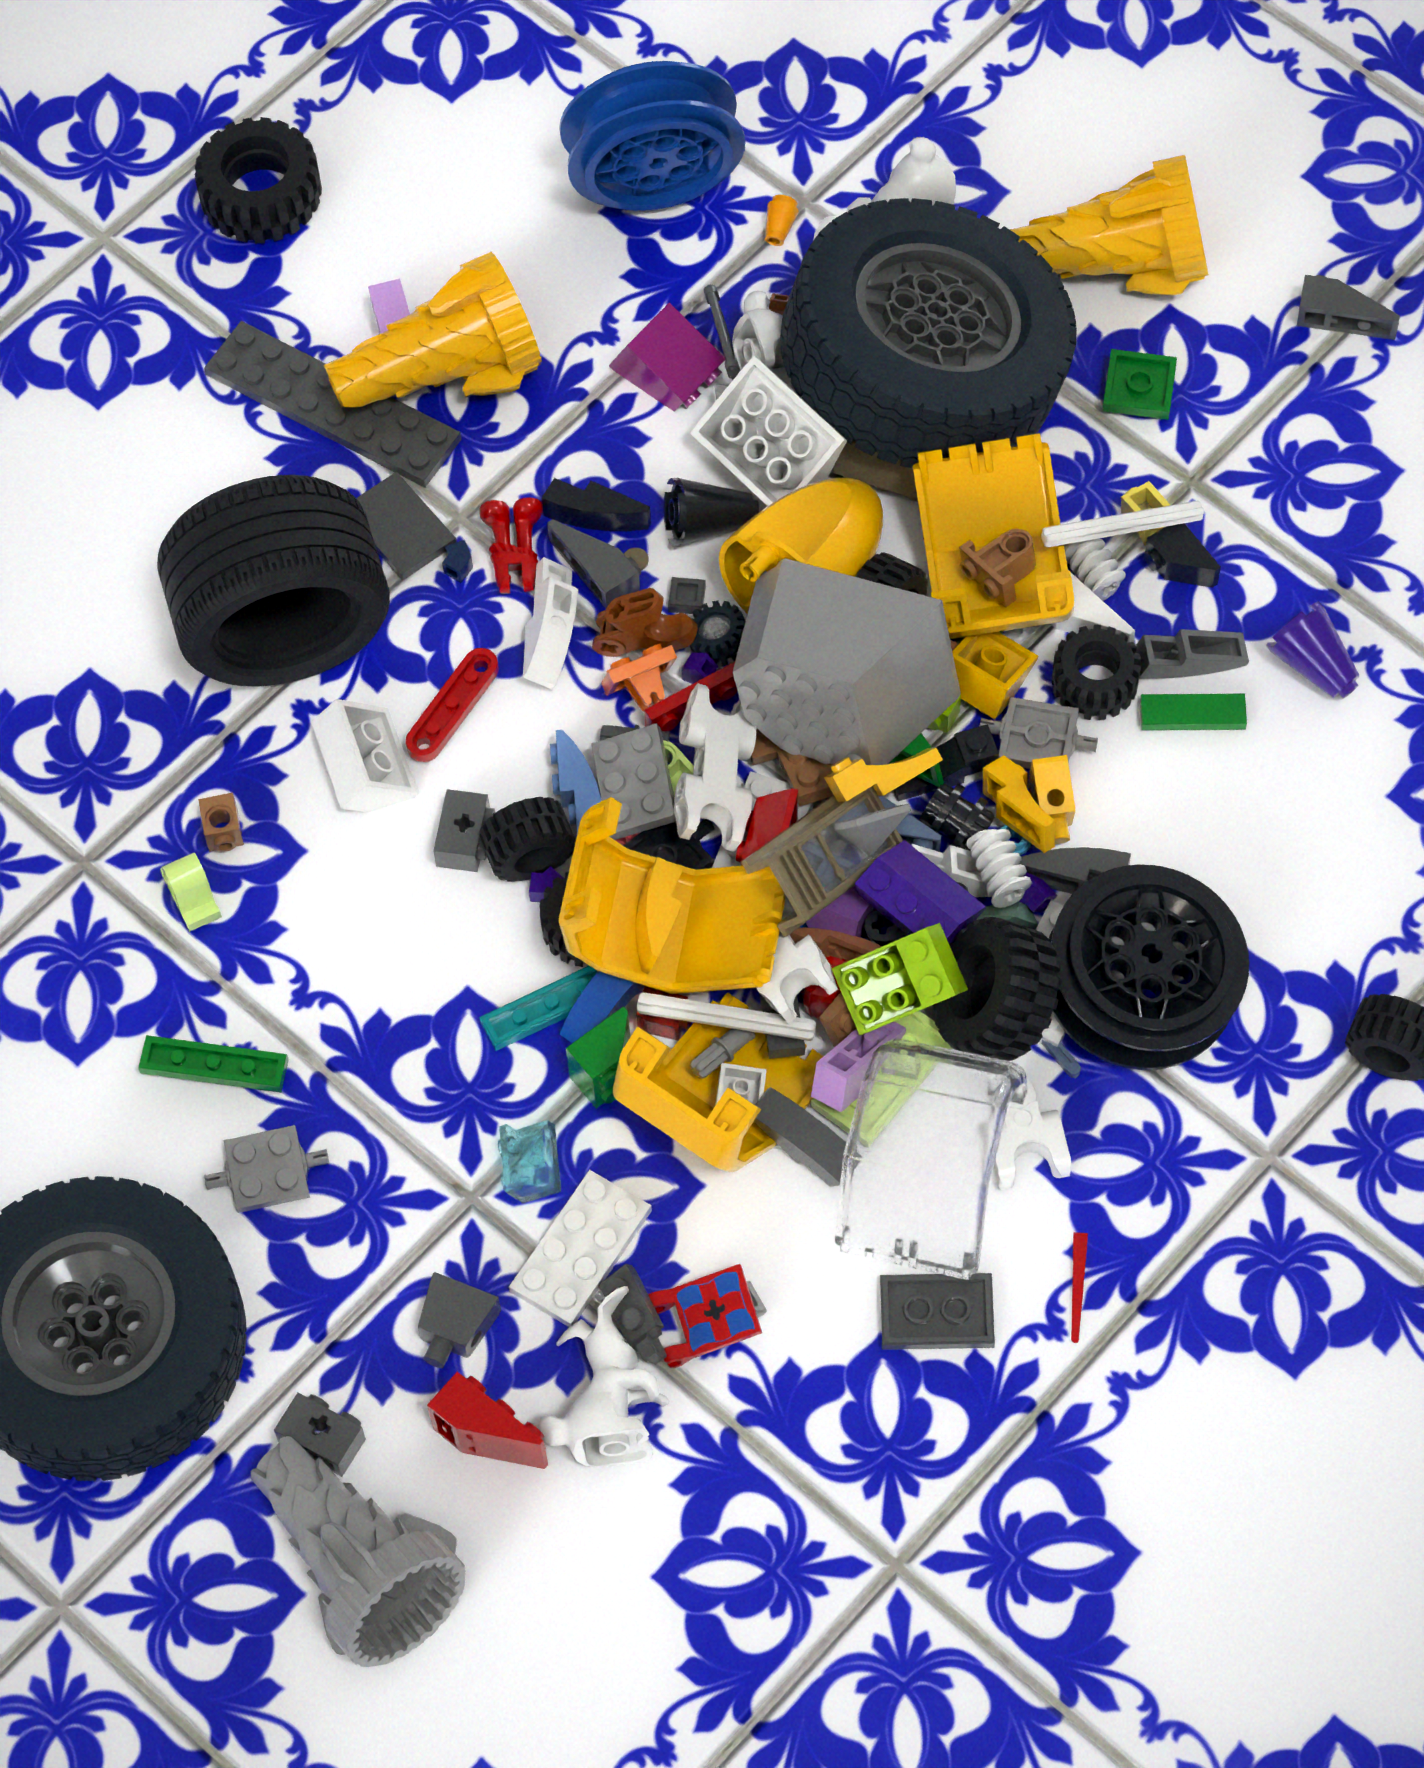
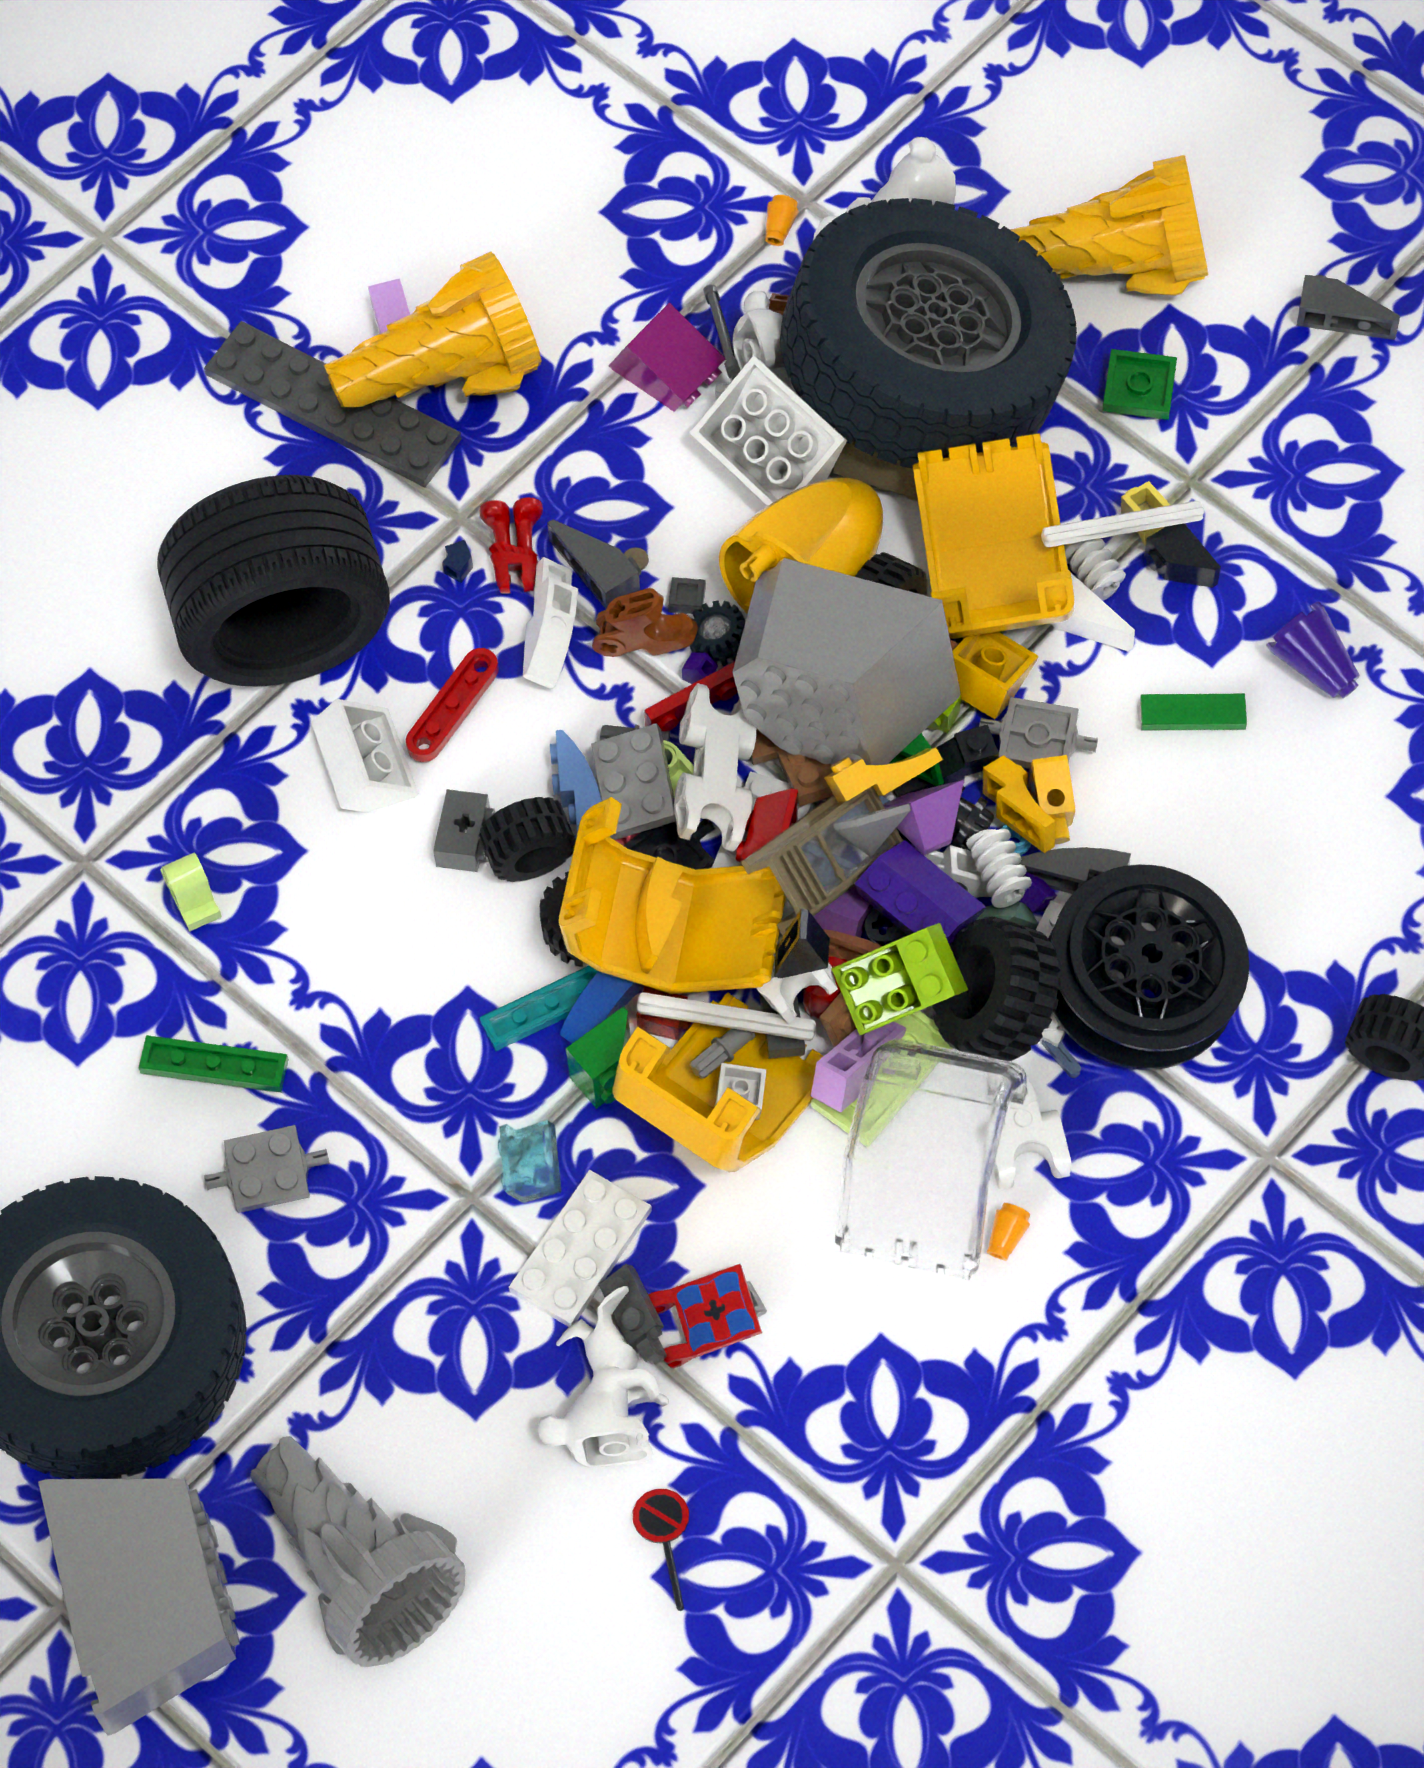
(139, 1590): none -> light grey windscreen
(218, 810): medium nougat brick -> none
(252, 148): black tyre -> none
(312, 1413): dark grey brick -> none
(403, 526): dark grey tile -> none
(455, 1318): dark grey torso -> none
(484, 1427): red slope -> none
(540, 881): dark purple piece -> none
(594, 508): black slope -> none
(641, 675): orange plate -> none
(652, 135): blue wheel -> none
(661, 1518): none -> piece
(704, 510): black cone -> none
(801, 1135): dark grey slope -> none
(802, 947): none -> black slope
(931, 815): none -> medium lavender slope
(936, 1311): dark grey tile -> none
(1000, 564): medium nougat pin -> none
(1007, 1230): none -> light orange cone
(1079, 1263): red sticker -> none
(1102, 649): black tyre -> none
(1191, 653): dark grey slope -> none

